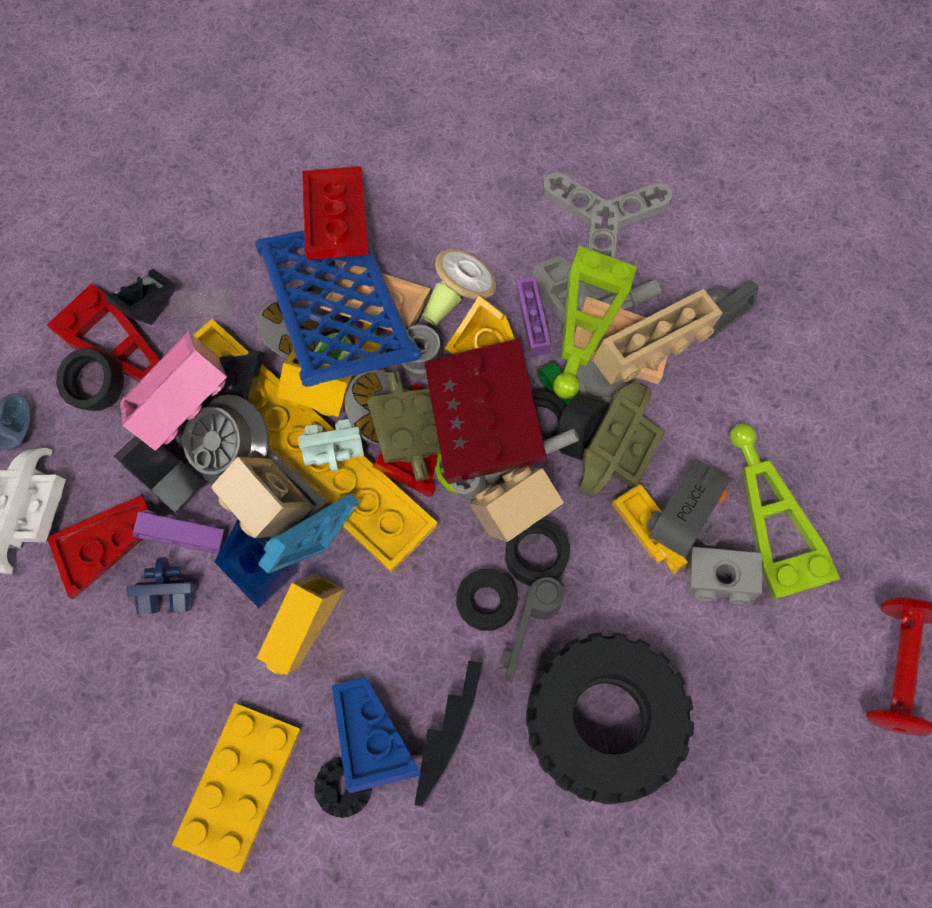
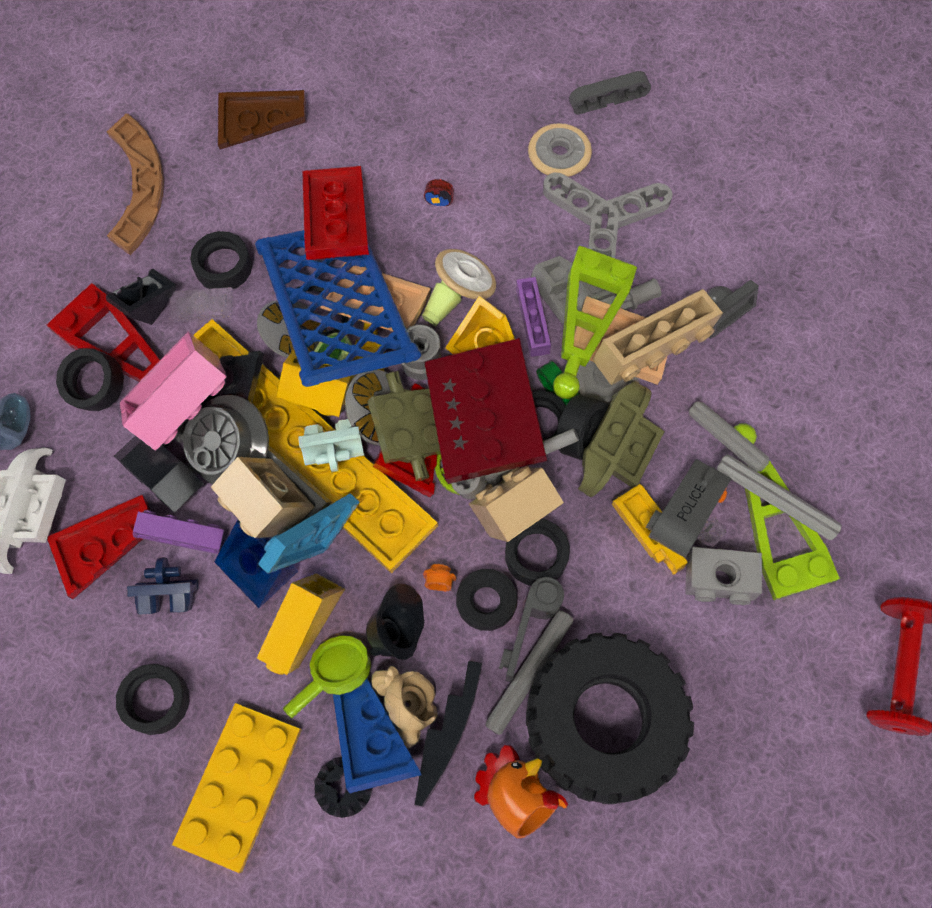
(133, 680): none -> black tyre
(146, 184): none -> medium nougat tile
(214, 242): none -> black tyre
(257, 114): none -> reddish brown wing
(337, 669): none -> lime piece
(397, 623): none -> black piece
(409, 688): none -> tan hair
(439, 192): none -> tile
(439, 578): none -> orange plate
(516, 792): none -> orange piece
(526, 675): none -> light grey axle
(563, 135): none -> wheel
(624, 89): none -> dark grey beam
(729, 436): none -> light grey axle
(779, 497): none -> light grey axle

